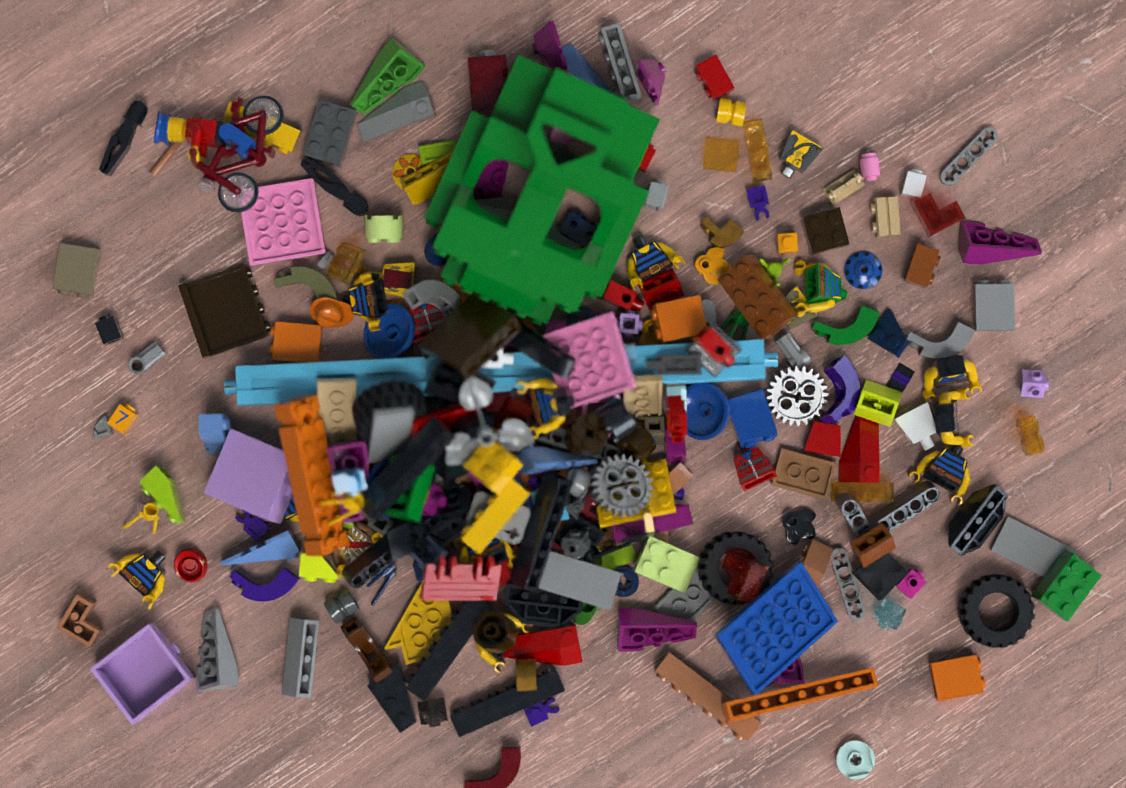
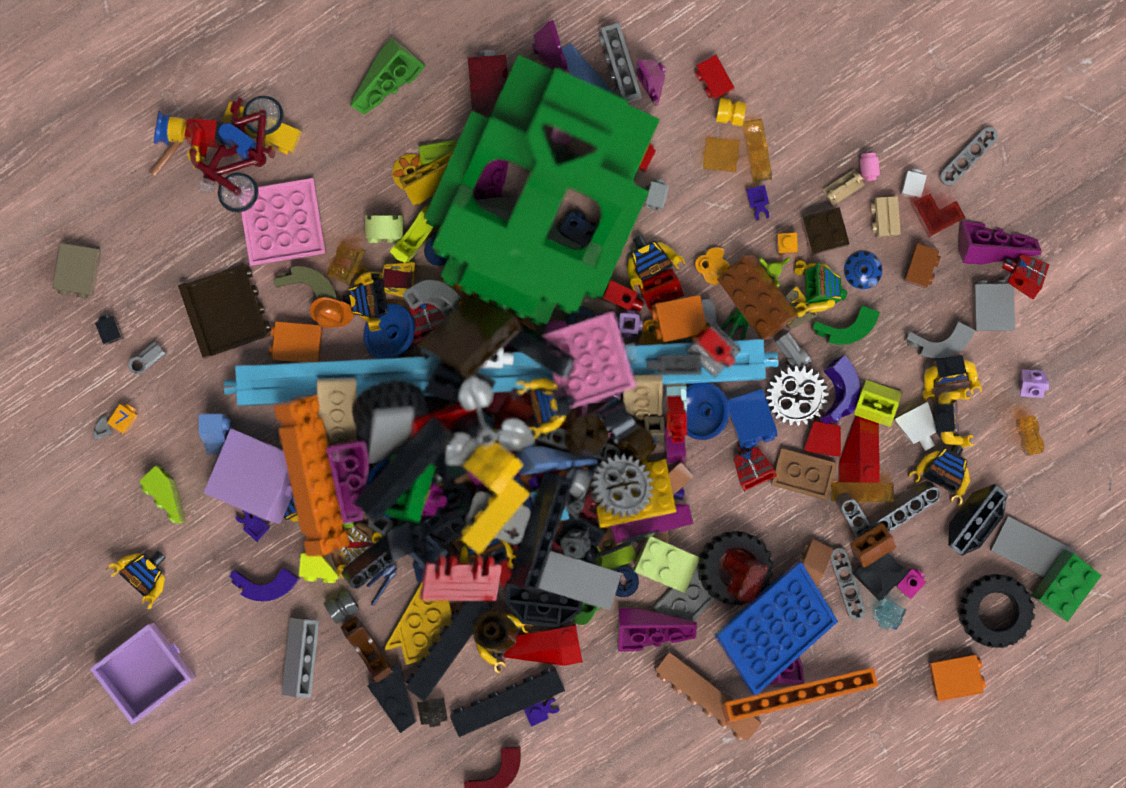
(76, 623): nougat brick -> none
(123, 137): black arm -> none
(148, 513): yellow plant -> none
(190, 565): red piece -> none
(217, 662): light grey wedge -> none
(275, 548): medium blue wedge -> none
(326, 260): light grey tile -> none
(330, 133): dark grey brick -> none
(349, 481): brick -> none
(350, 502): yellow plant -> none
(353, 202): black arm -> none
(402, 110): light grey wedge -> none
(414, 238): none -> neon yellow arch
(526, 674): pearl gold brick -> none
(648, 520): yellow tile -> none
(722, 238): pearl gold brick -> none
(798, 154): torso -> none
(802, 526): black plate -> none
(864, 765): light aqua plate -> none
(889, 335): dark blue wing -> none
(900, 377): black piece -> none
(1026, 274): none -> red torso

